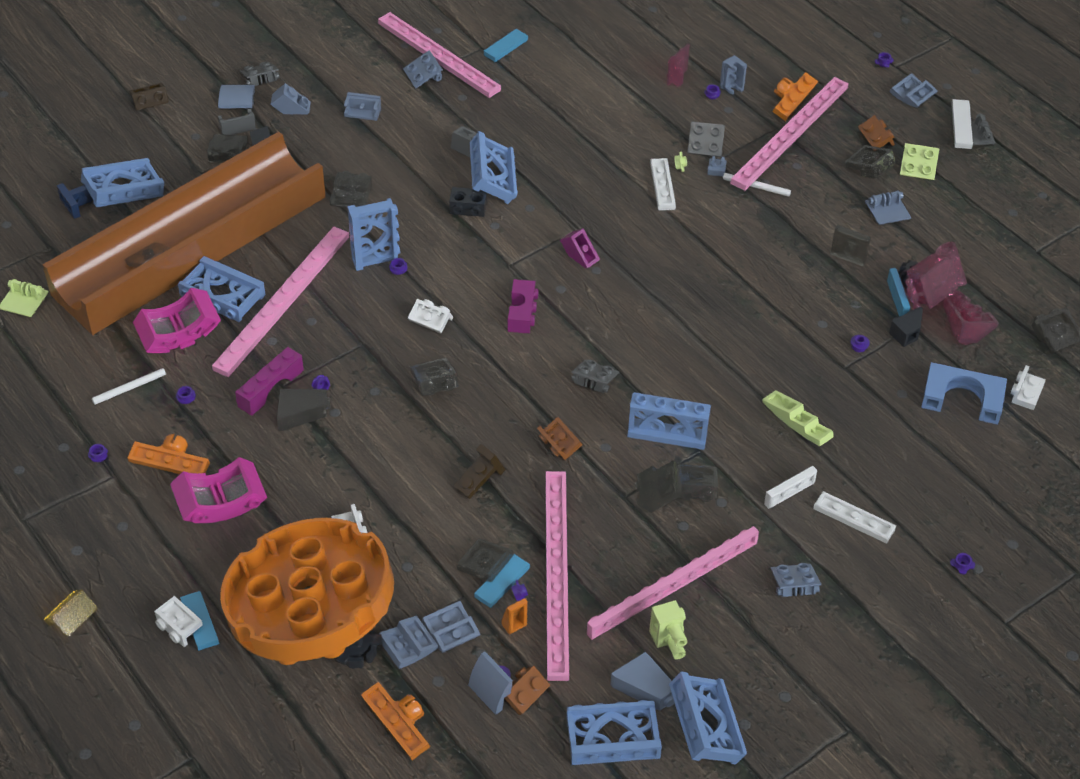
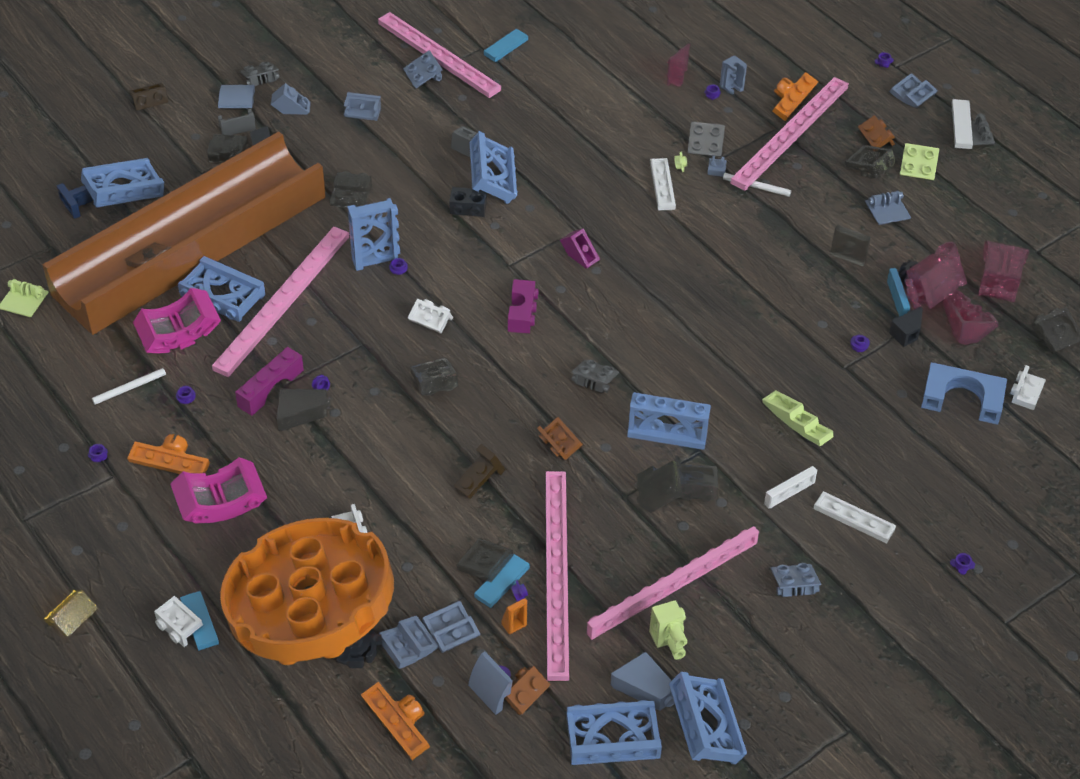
(1002, 270): none -> clear pink piece

